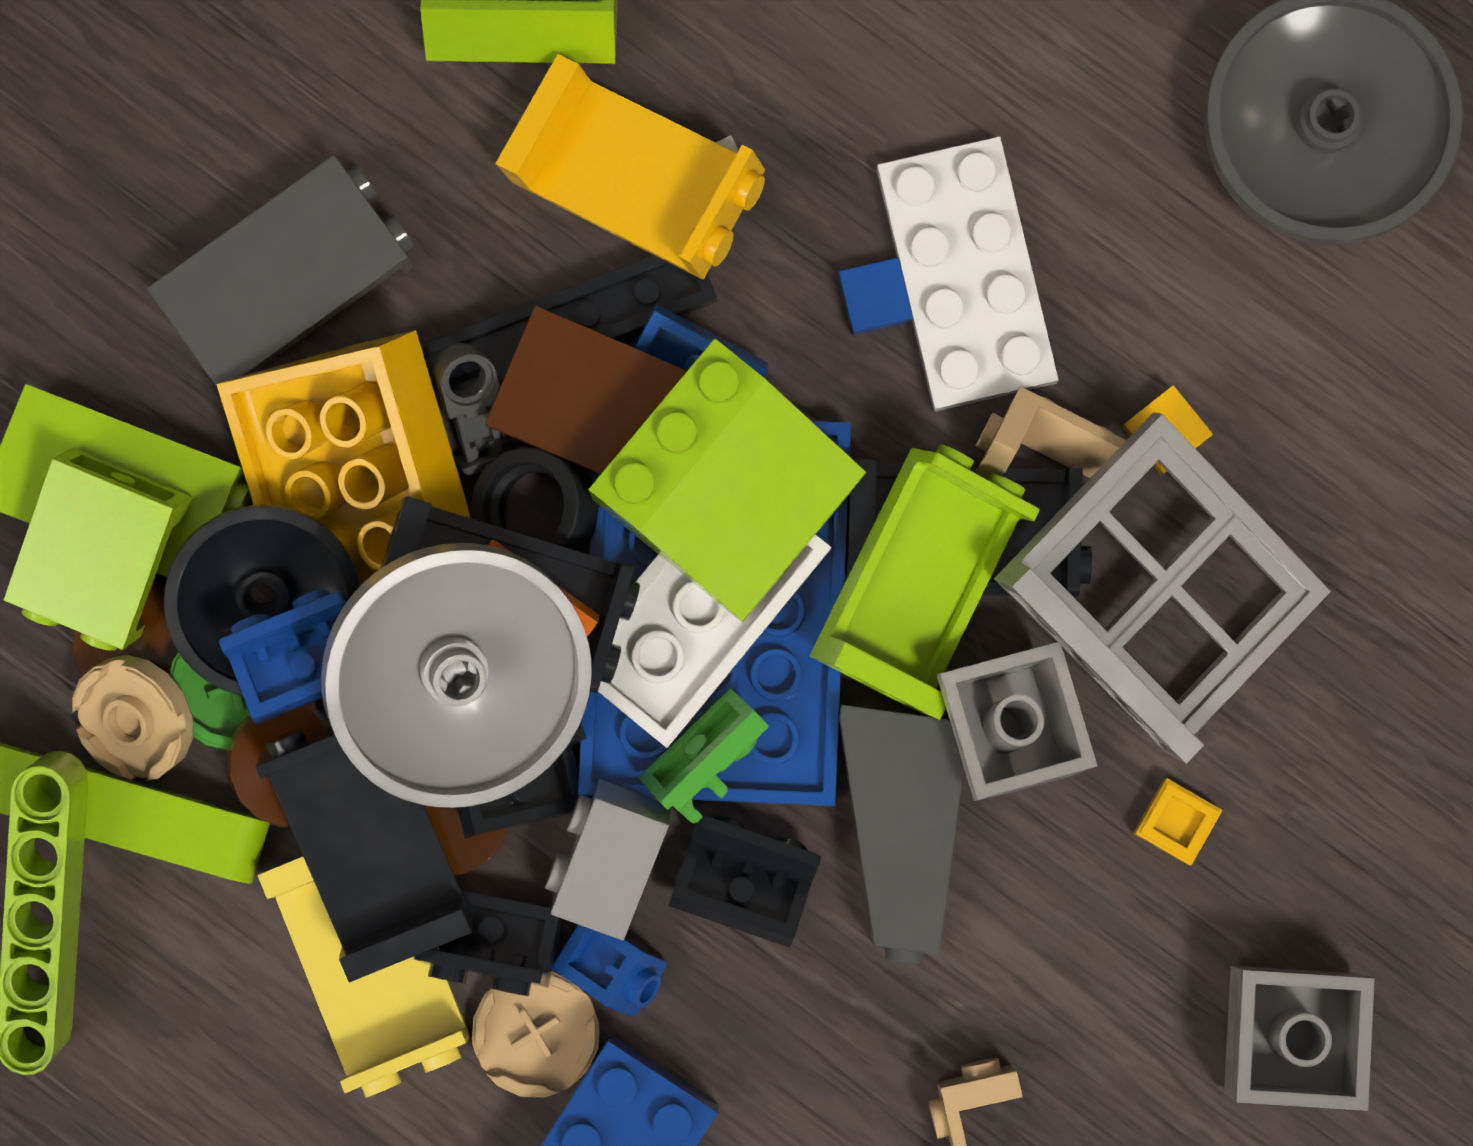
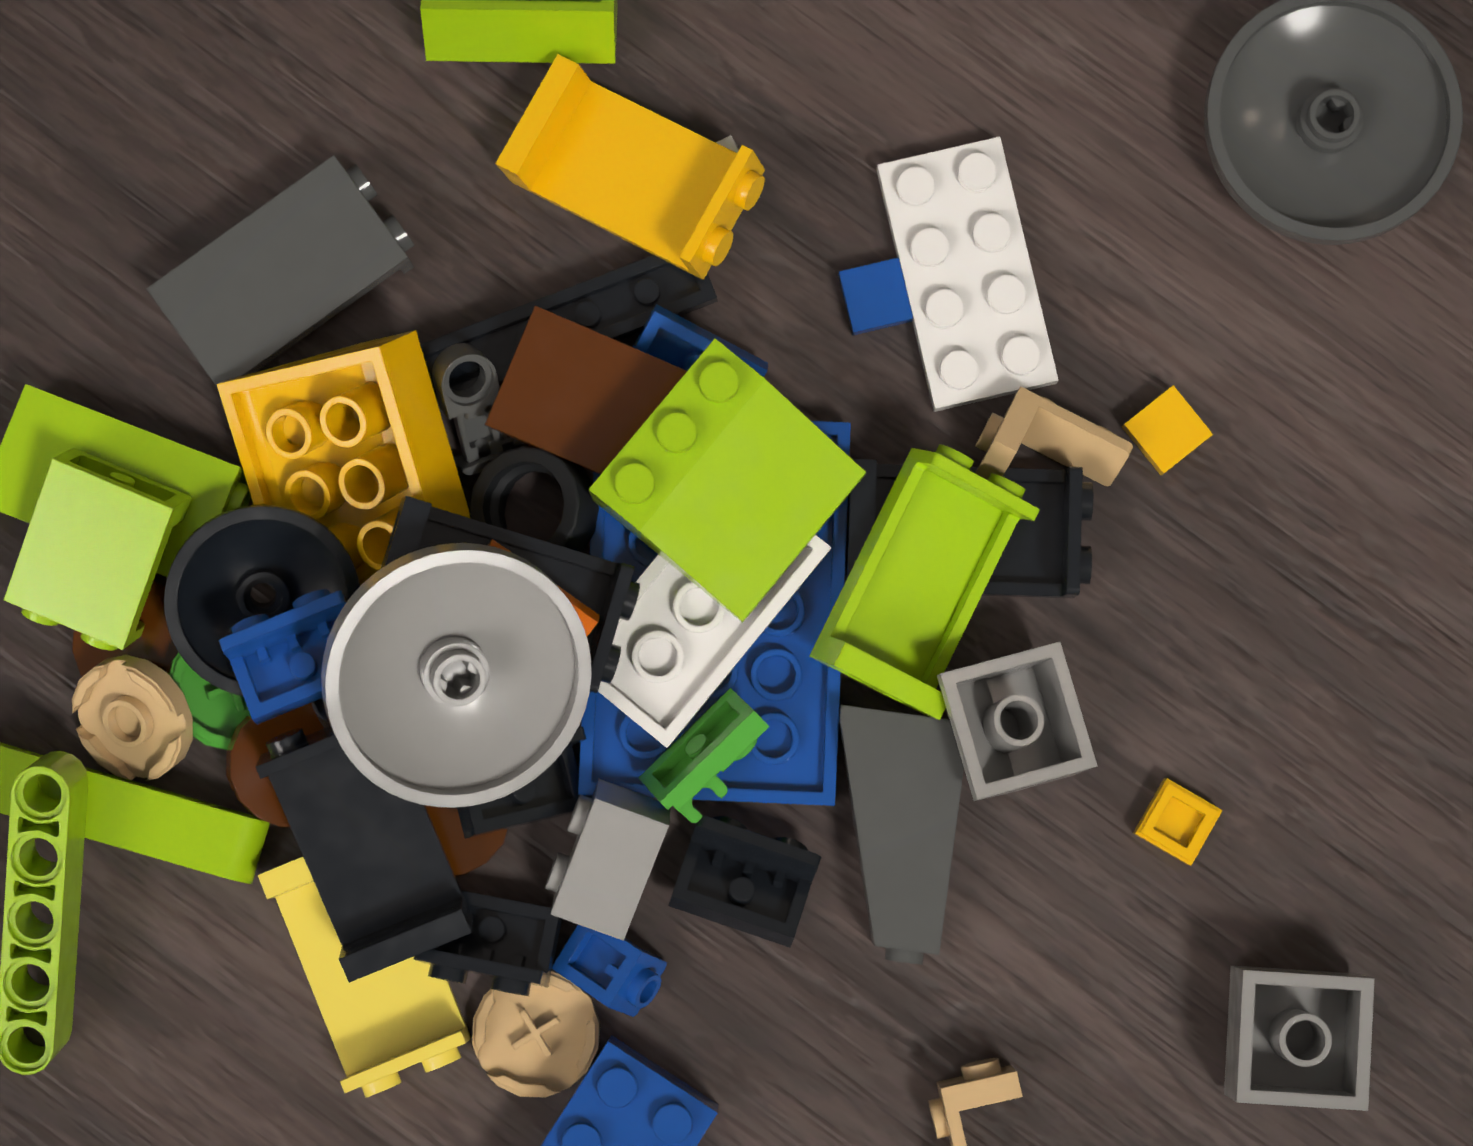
(1101, 650): light grey window -> none

